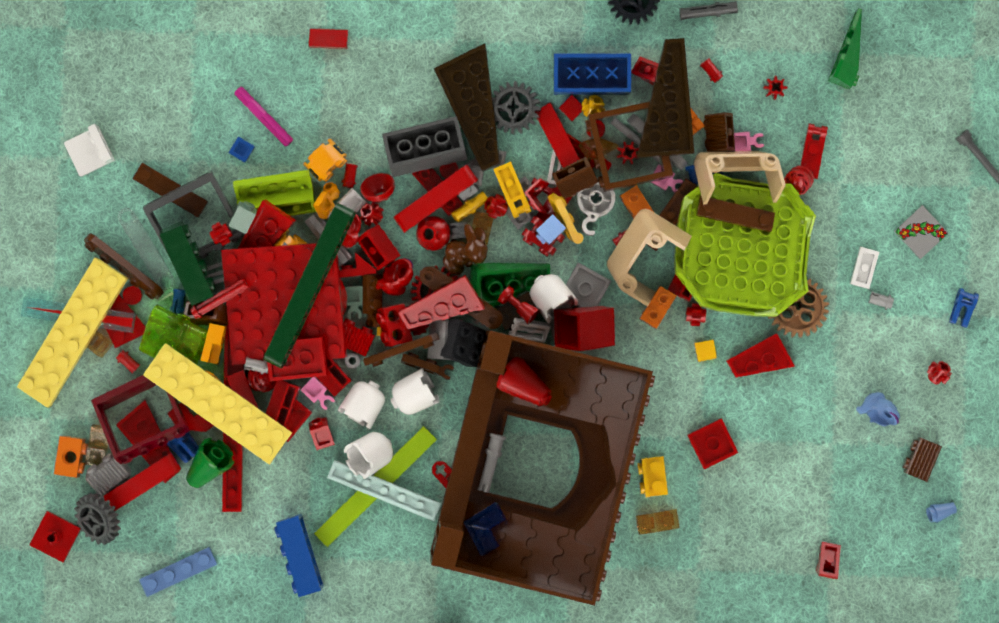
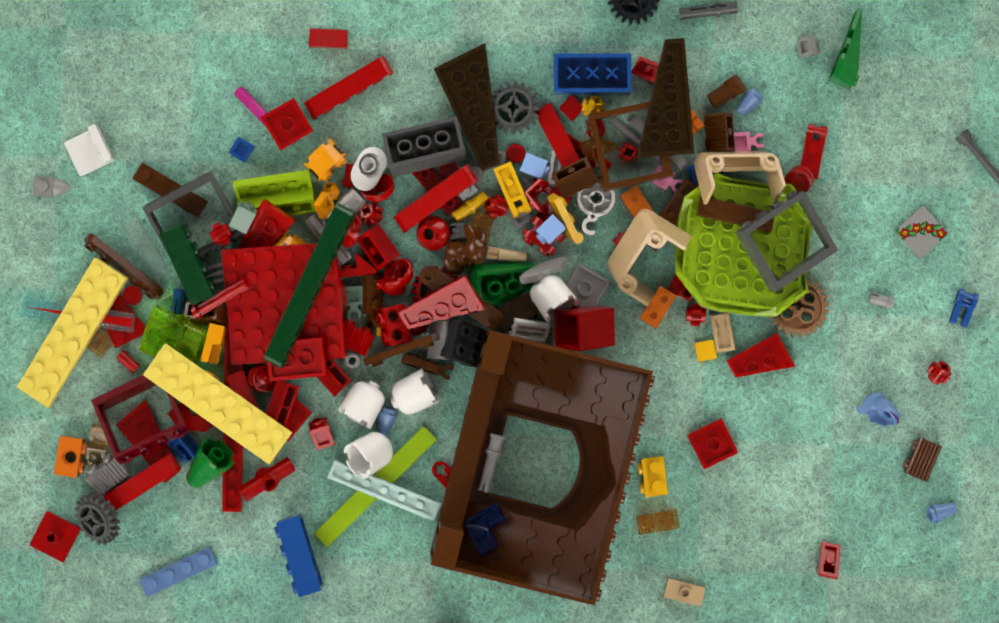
(49, 187): none -> light grey plate
(256, 365): light grey pin -> none
(266, 479): none -> red piece
(287, 124): none -> red tile
(315, 391): bright pink plate -> none
(347, 87): none -> red beam
(368, 168): none -> white piece
(386, 419): none -> medium blue cone
(506, 255): none -> tan piece
(515, 153): none -> red tile
(524, 309): red piece -> none
(524, 383): red cone -> none
(534, 166): none -> light blue brick
(543, 269): none -> light grey tile
(684, 592): none -> tan plate
(711, 70): red pin -> none
(722, 332): none -> tan plate
(730, 89): none -> reddish brown piece
(749, 102): none -> medium blue cone
(762, 217): none -> dark grey window
(780, 88): red gear -> none
(807, 46): none -> light grey tile
(864, 267): white plate -> none

